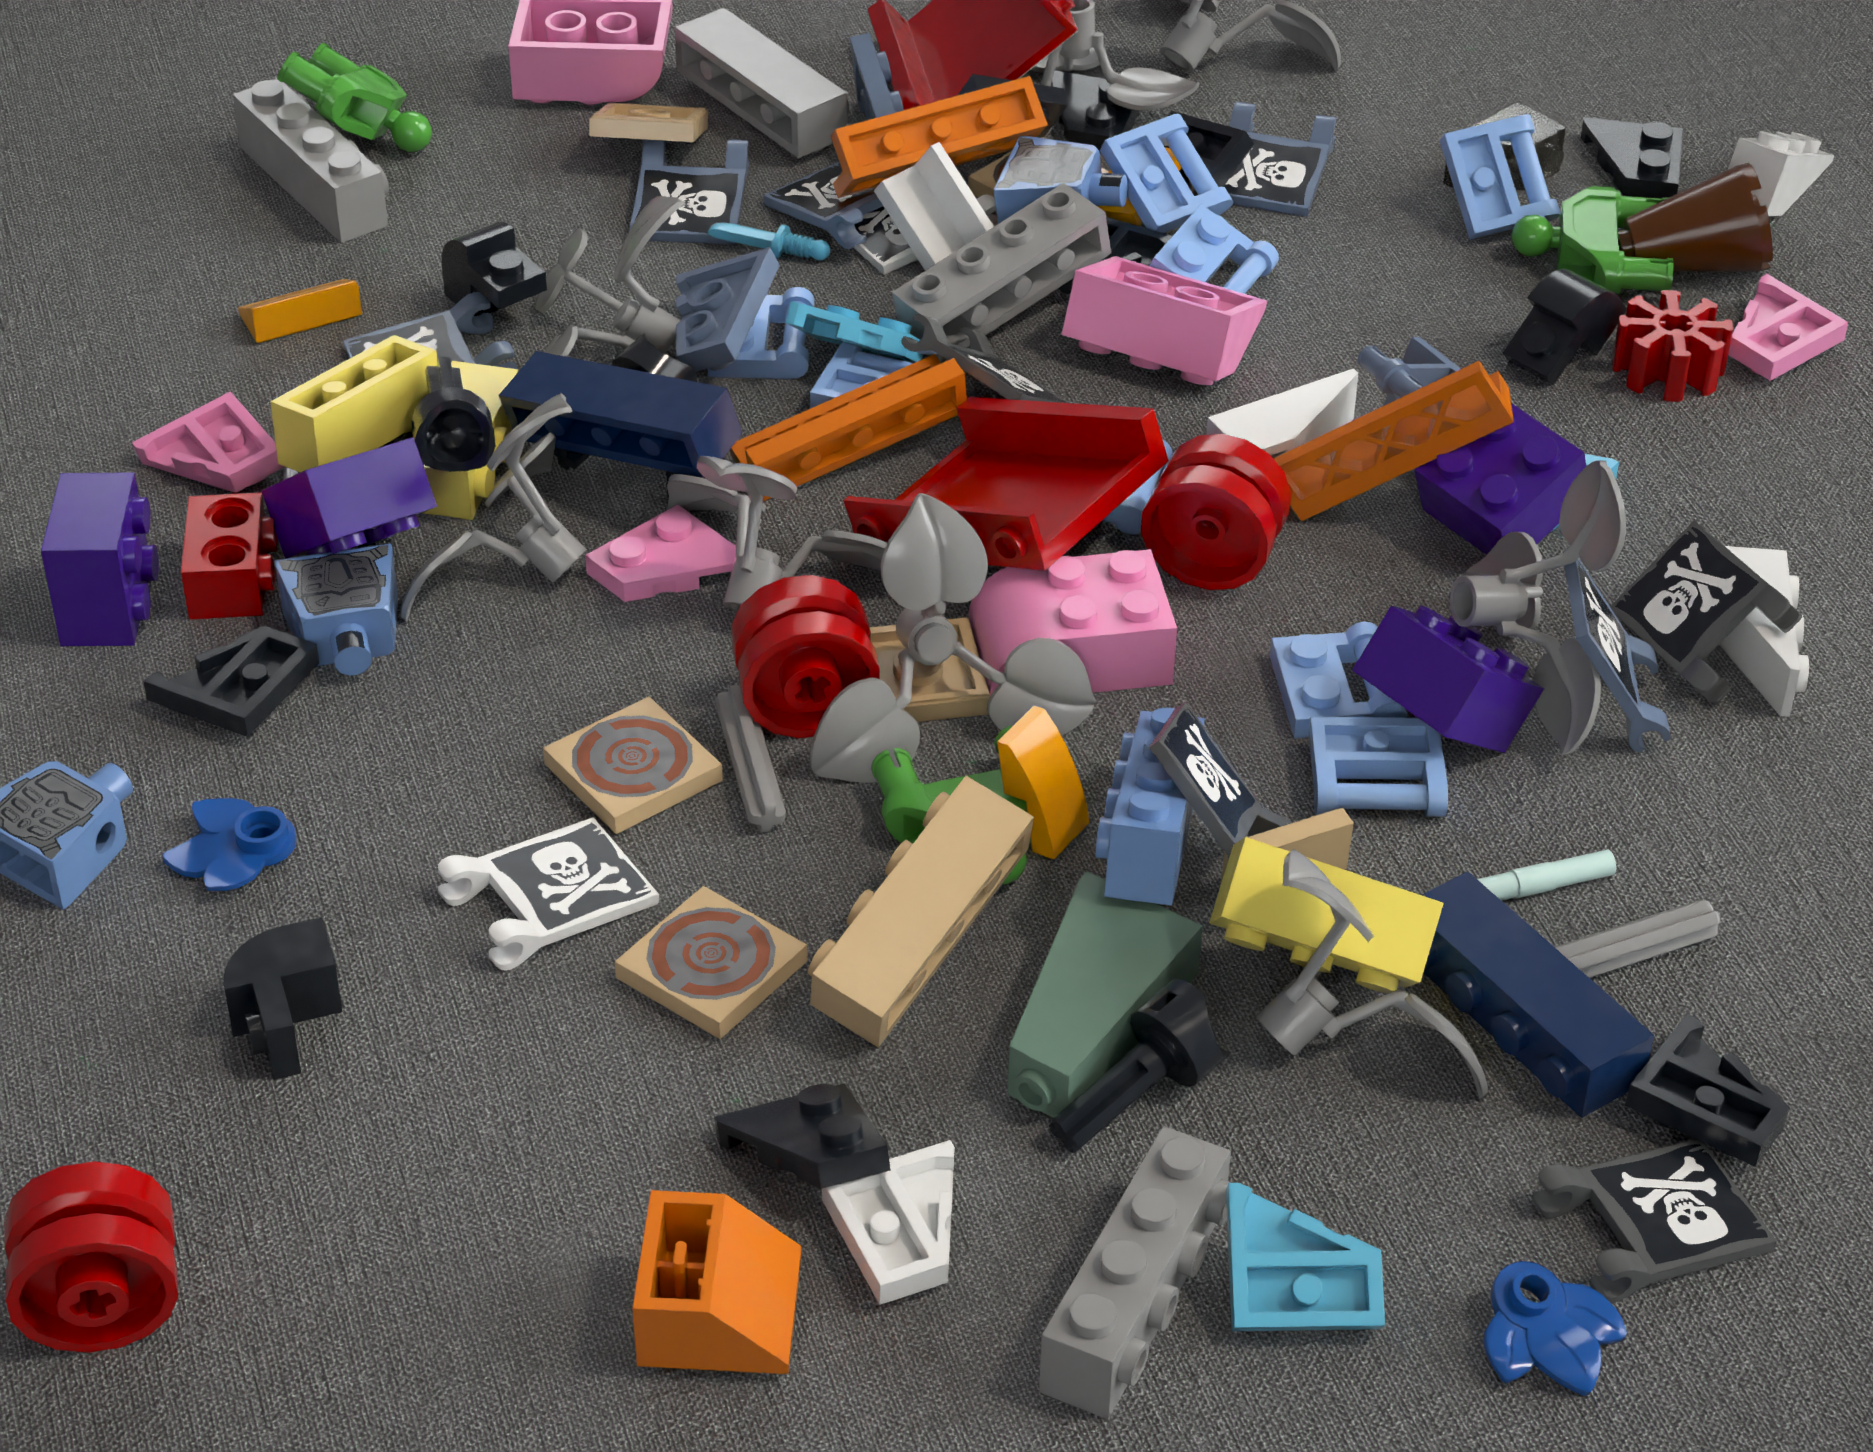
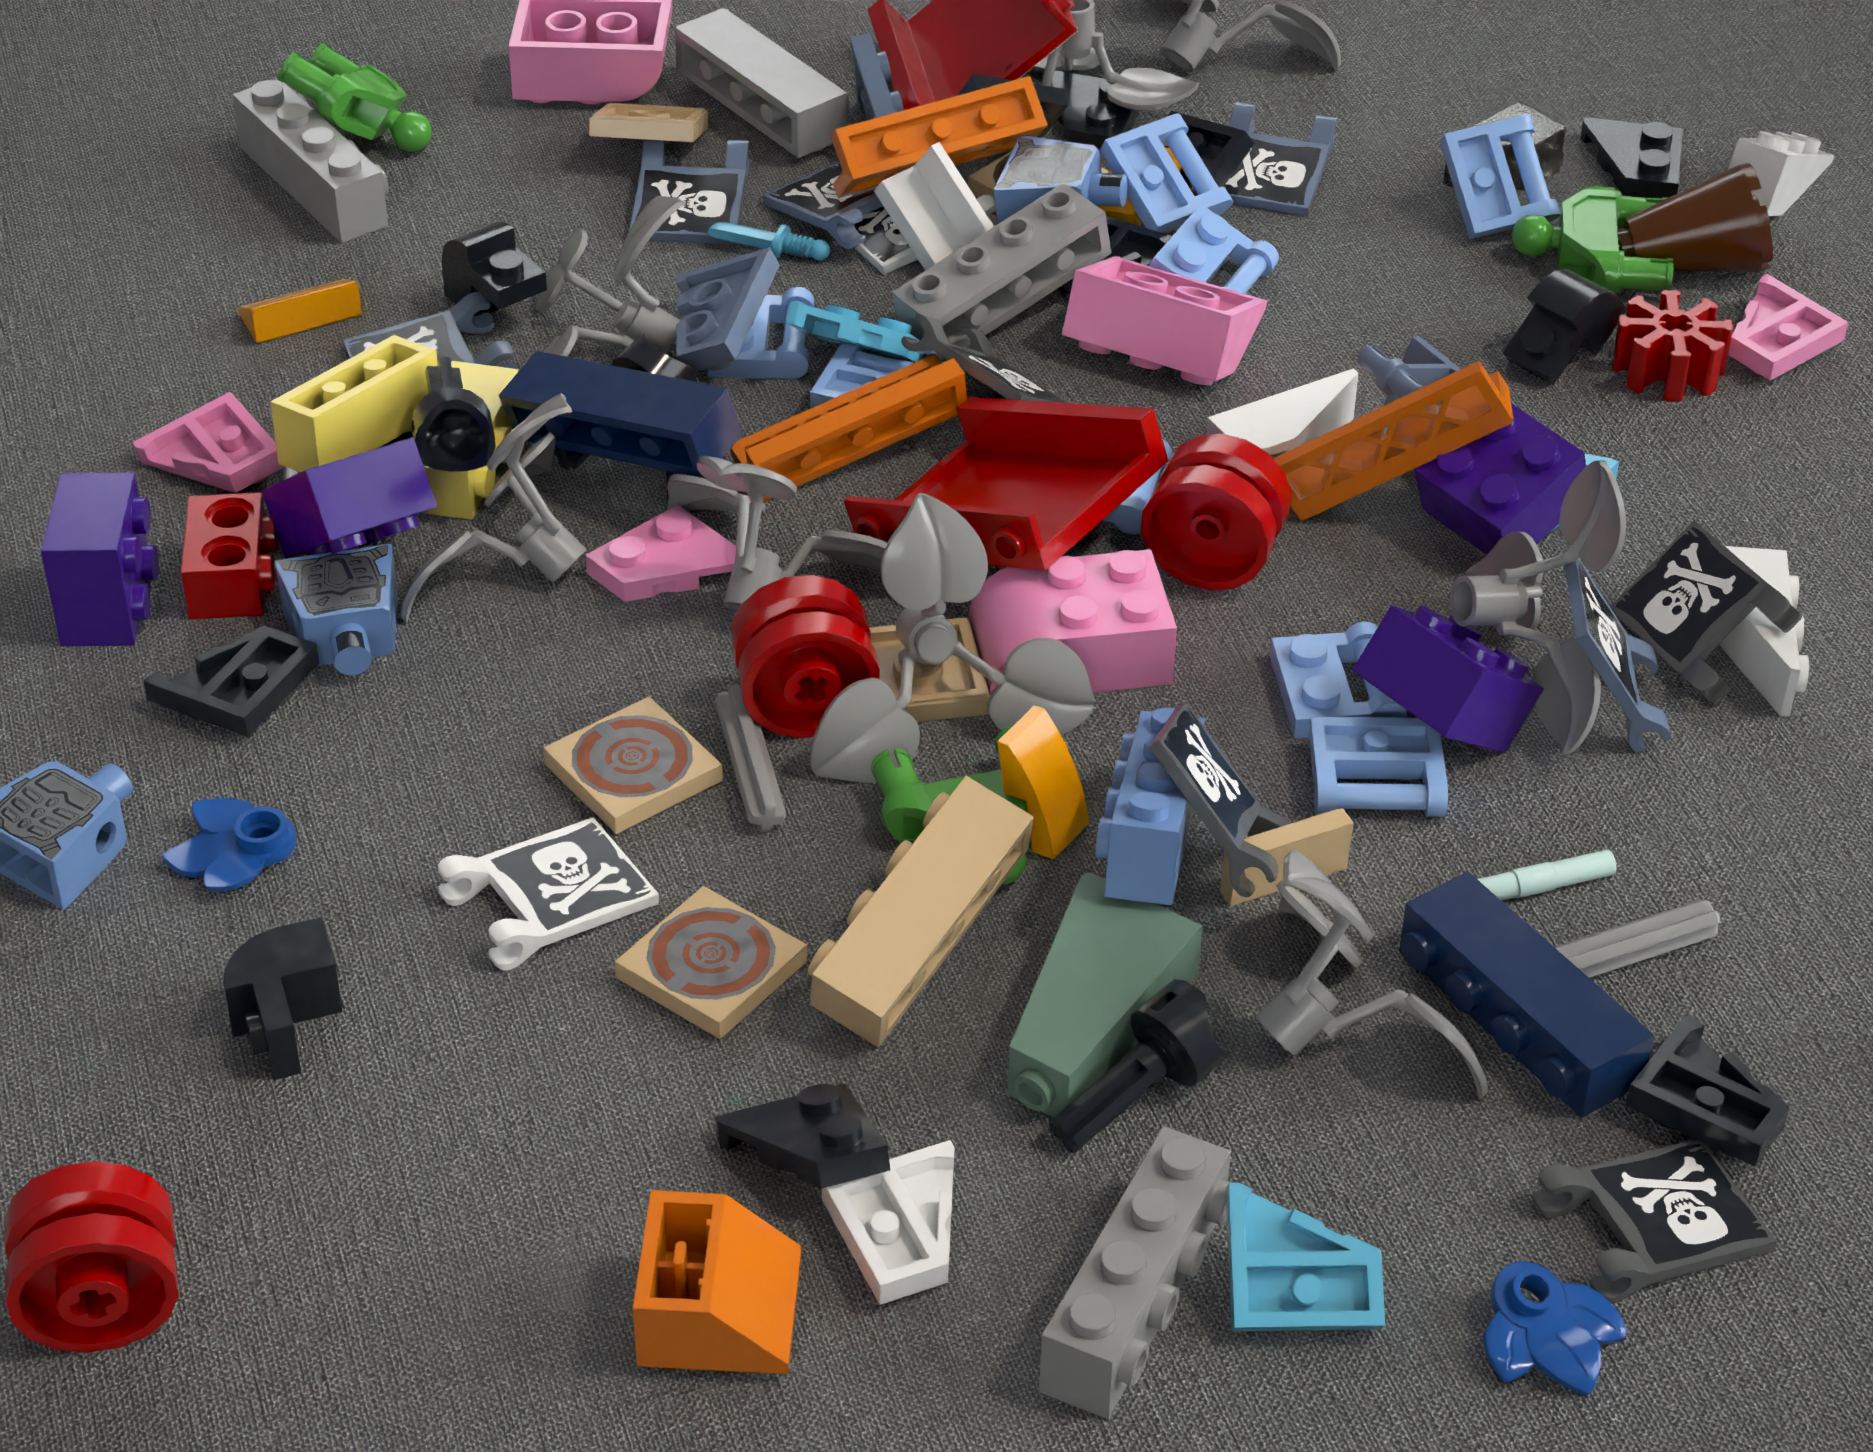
(1261, 910): light yellow brick -> none

